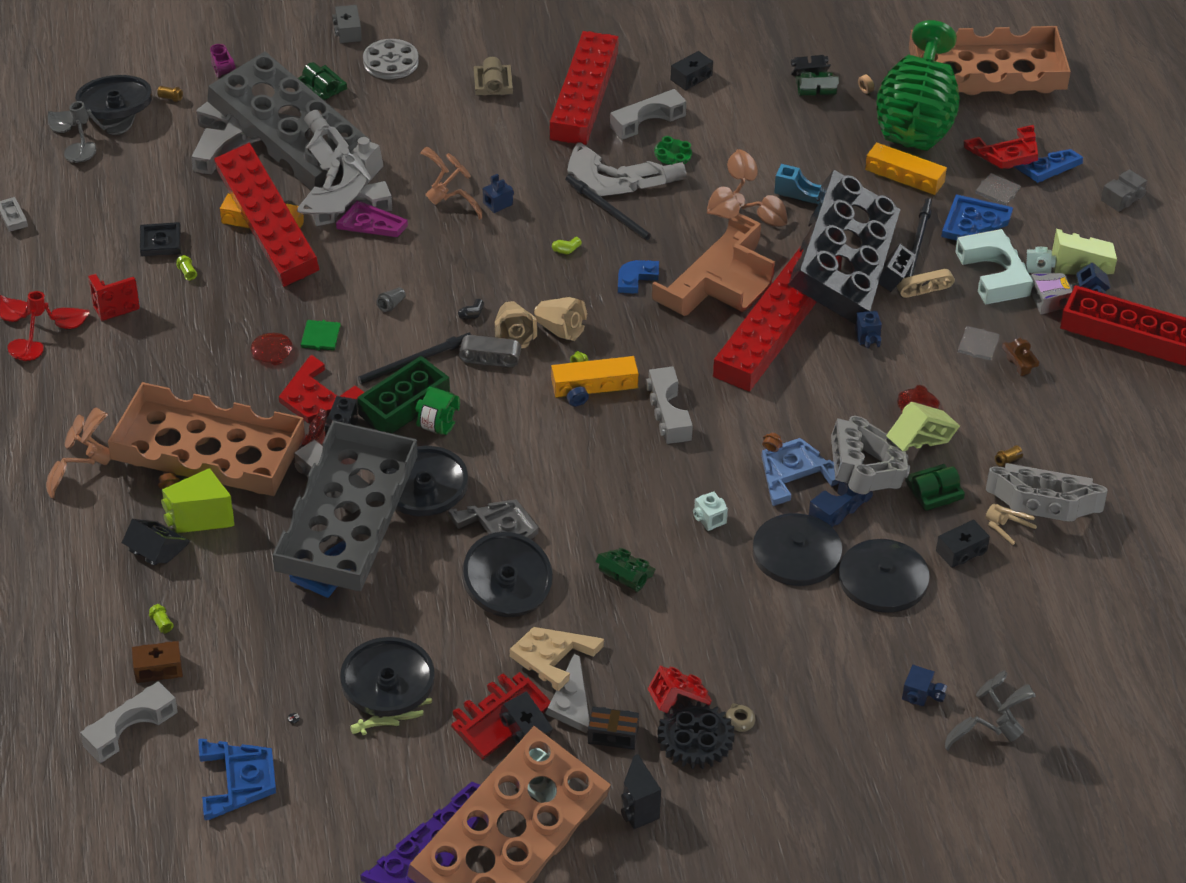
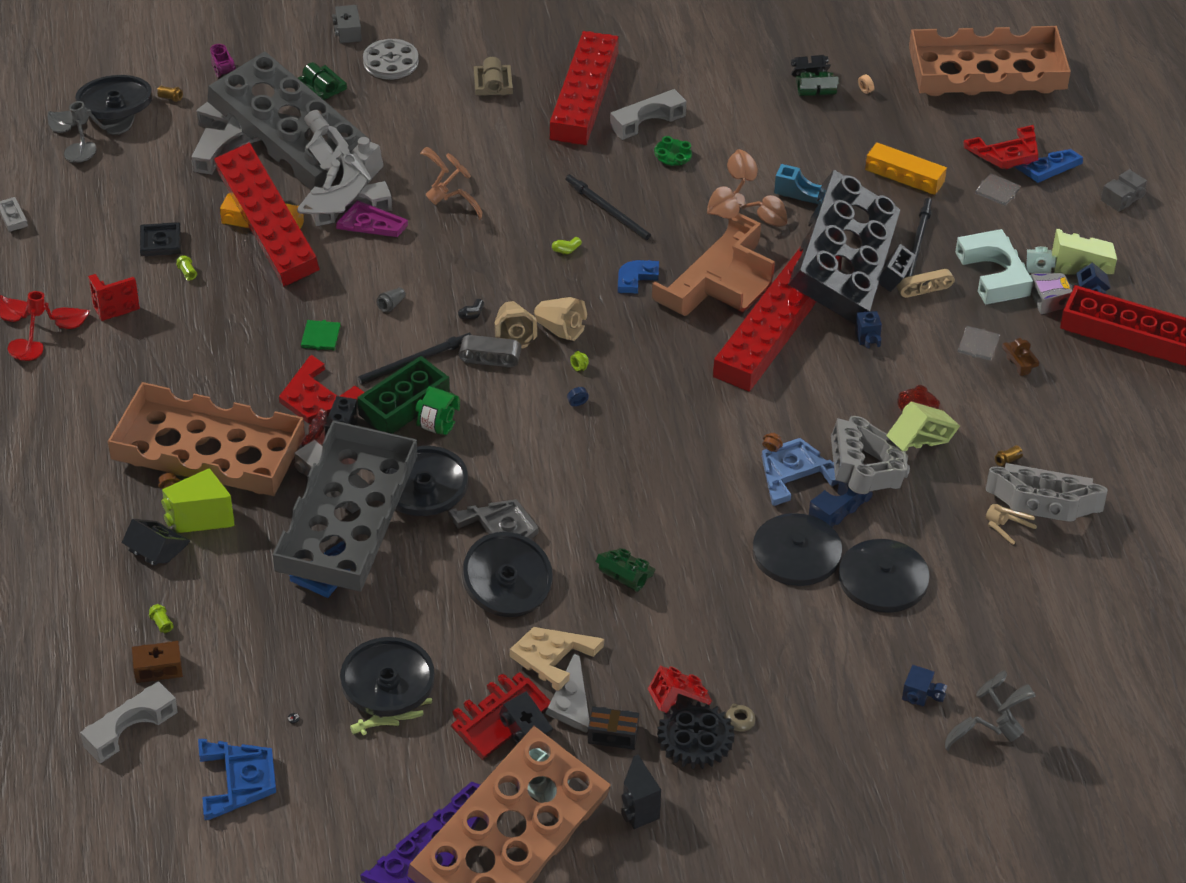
(95, 450): nougat plant -> none
(271, 348): clear red dish -> none
(497, 194): dark blue brick -> none
(586, 163): light grey piece -> none
(595, 375): light orange brick -> none
(674, 422): light grey arch -> none
(691, 70): black brick -> none
(710, 511): light aqua brick -> none
(919, 94): green plant -> none
(936, 486): dark green plate -> none
(962, 543): black brick -> none
(974, 216): blue plate -> none

